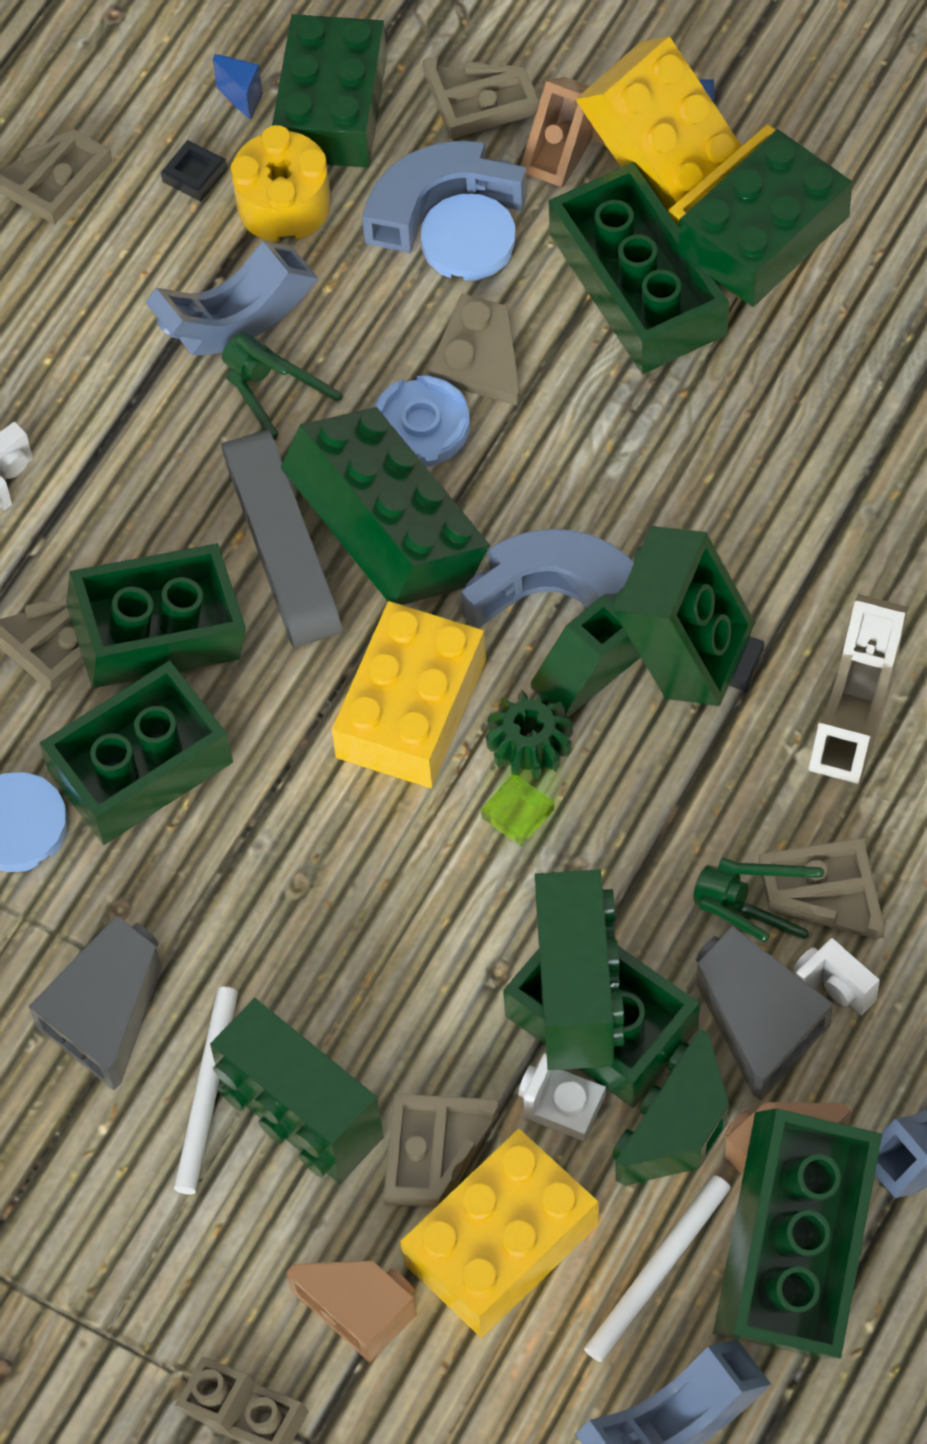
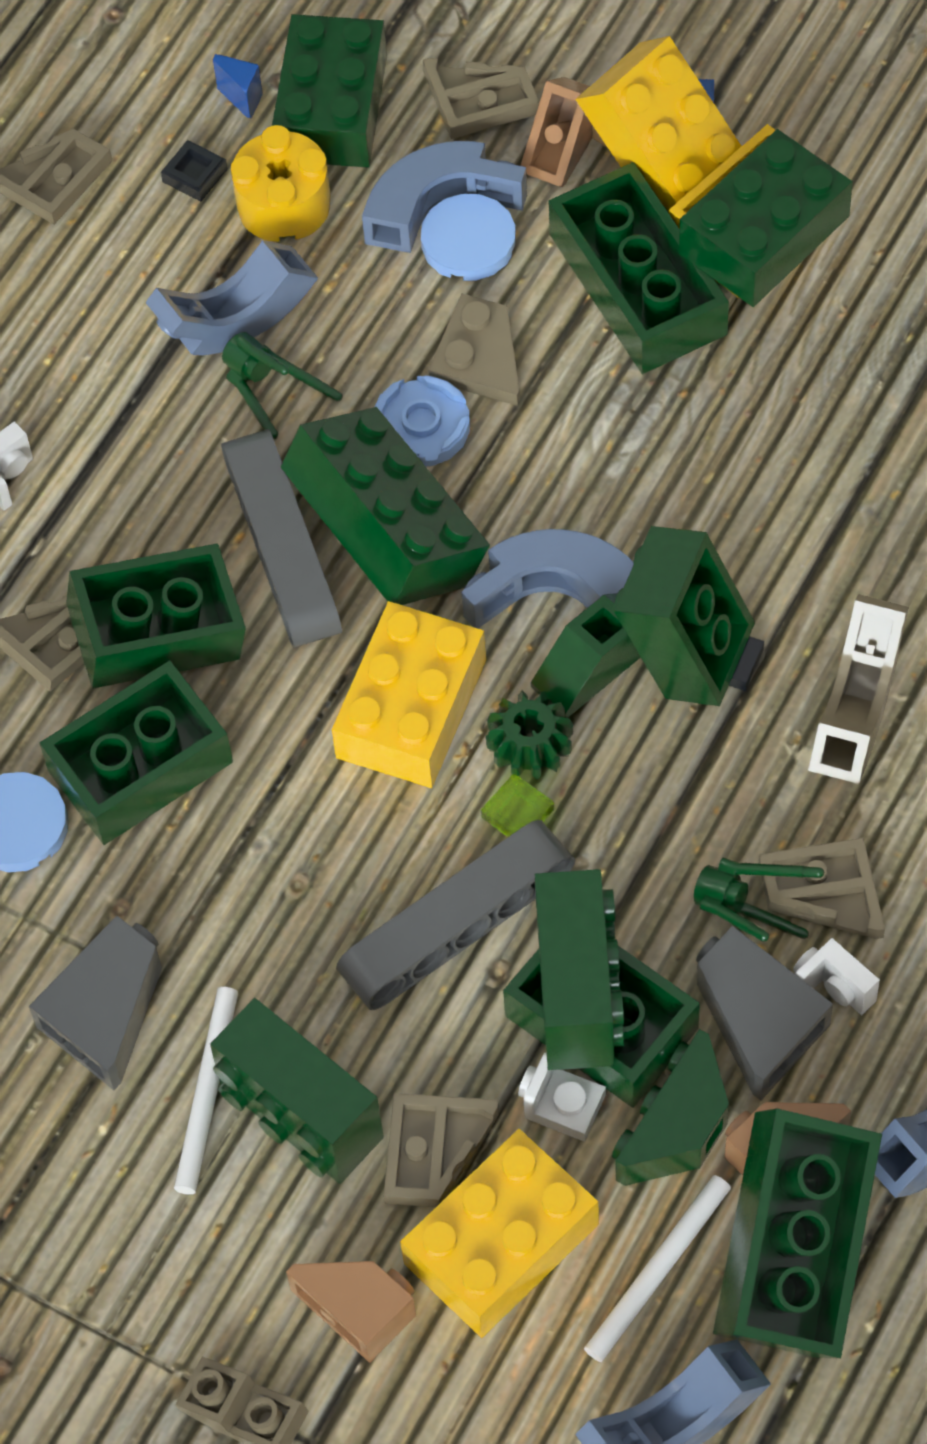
(452, 915): none -> dark grey beam

